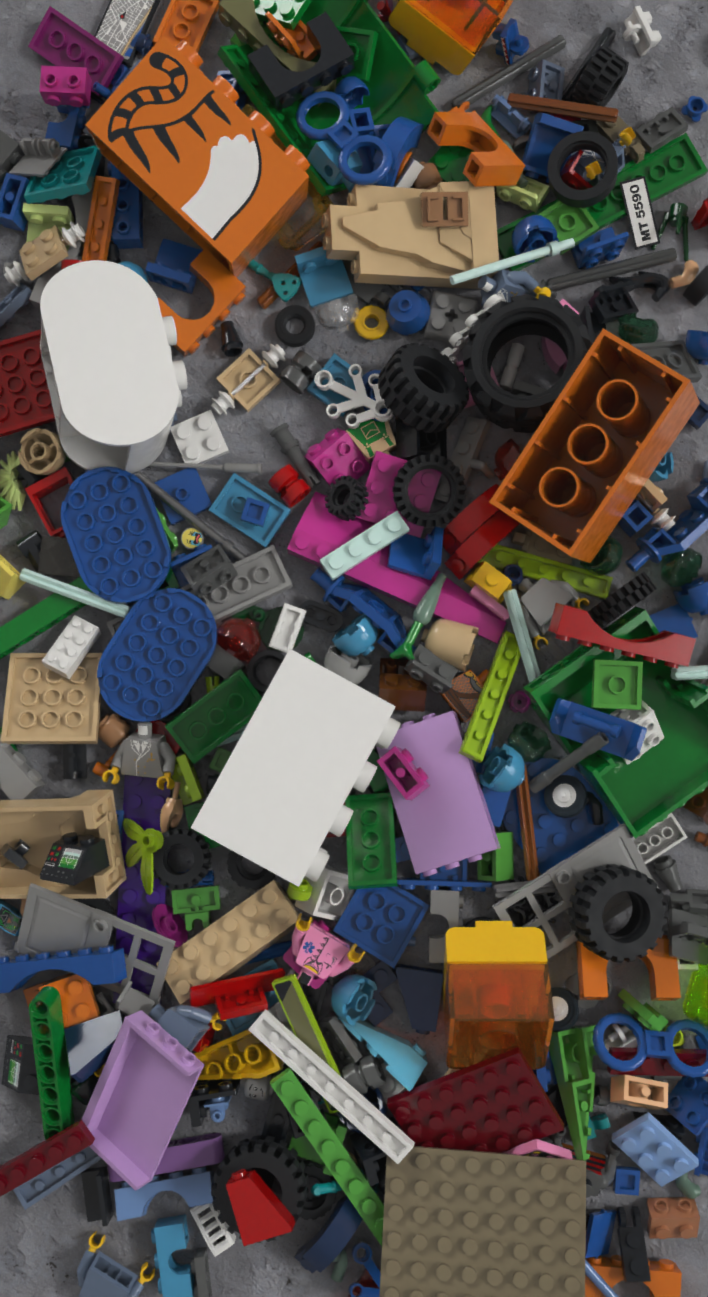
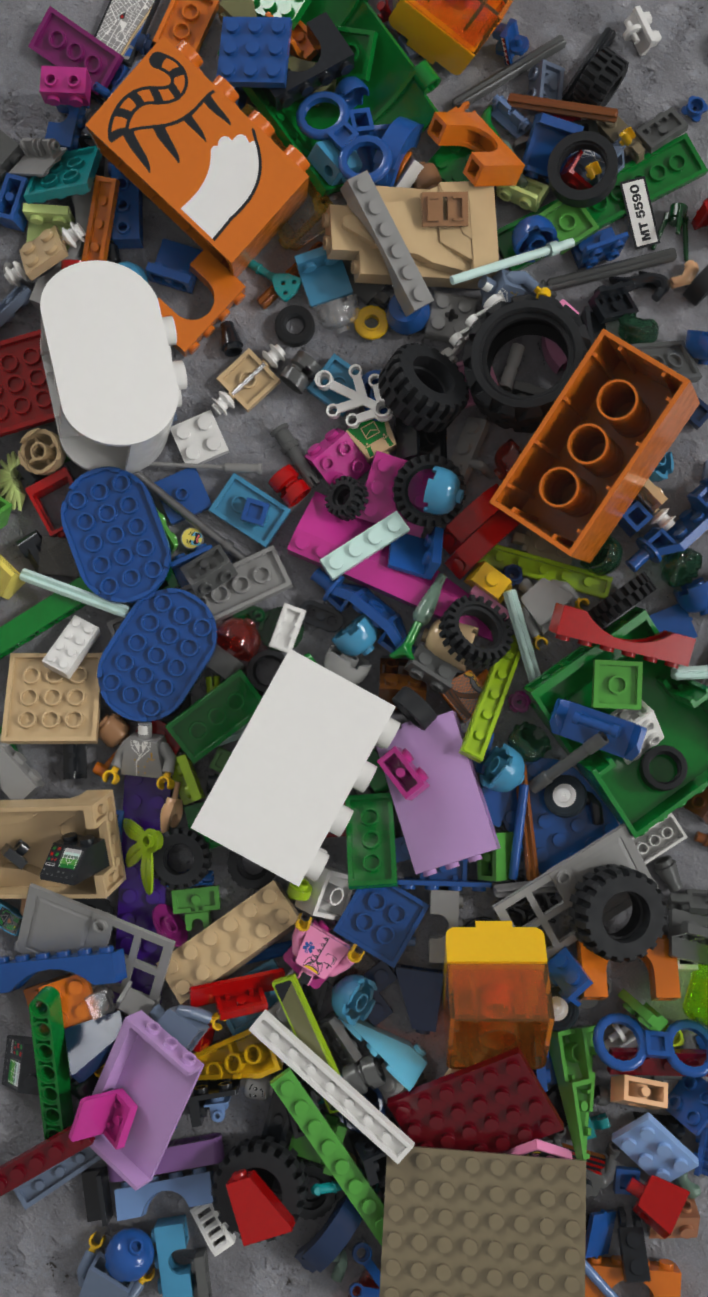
(100, 1001): none -> clear bracket
(105, 1114): none -> dark pink bracket
(129, 1254): none -> blue cylinder
(255, 51): none -> blue plate
(371, 211): none -> light grey arch
(414, 708): none -> black tyre
(442, 492): none -> dark azure cylinder
(490, 617): none -> black tyre
(518, 831): none -> blue bar
(568, 975): none -> blue bracket
(658, 1203): none -> red torso
(673, 753): none -> black tyre

